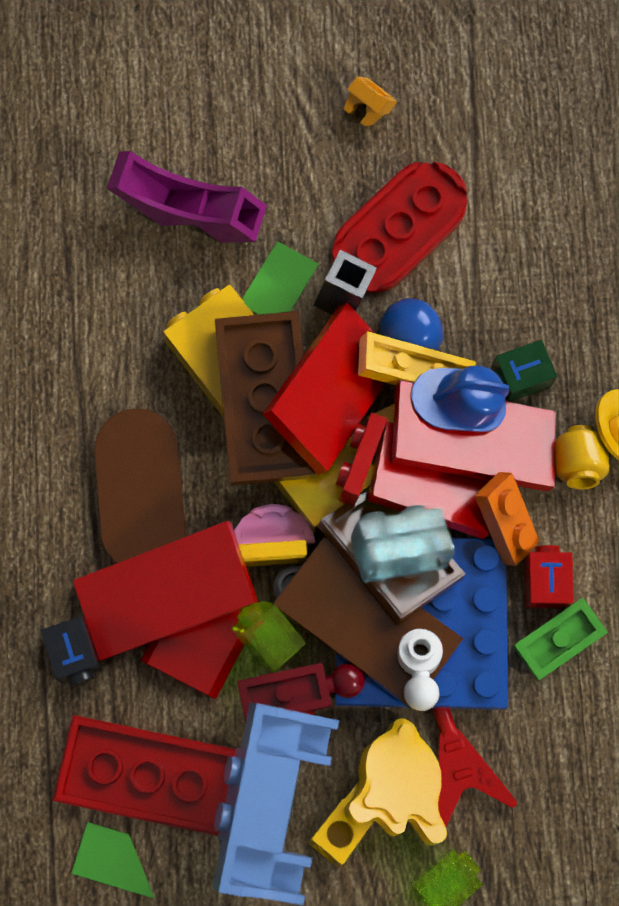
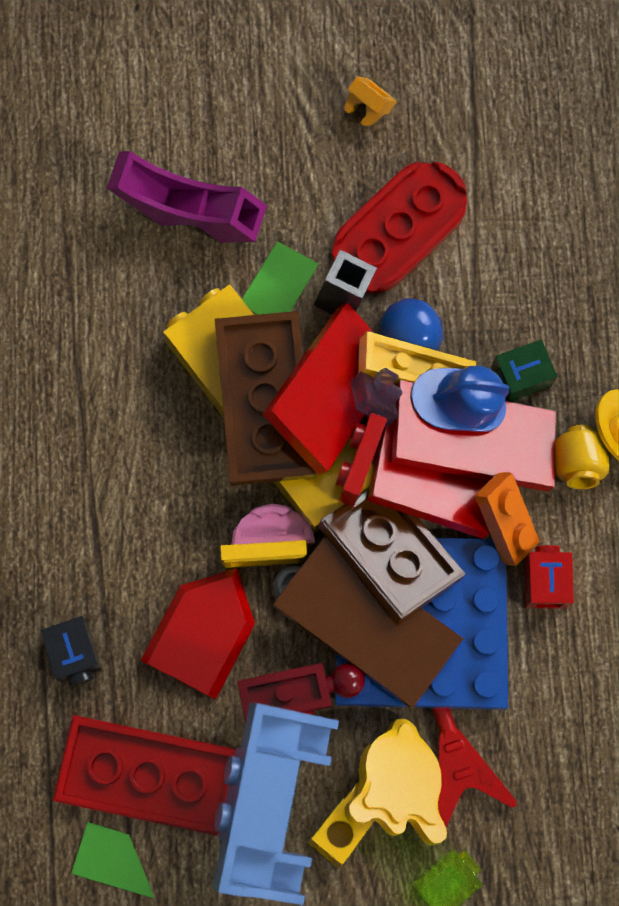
(138, 484): reddish brown tile -> none
(165, 591): red tile -> none
(267, 634): clear neon green brick -> none
(377, 394): none -> clear purple tile
(401, 543): clear light blue brick -> none
(421, 690): white plate -> none
(559, 639): bright green plate -> none

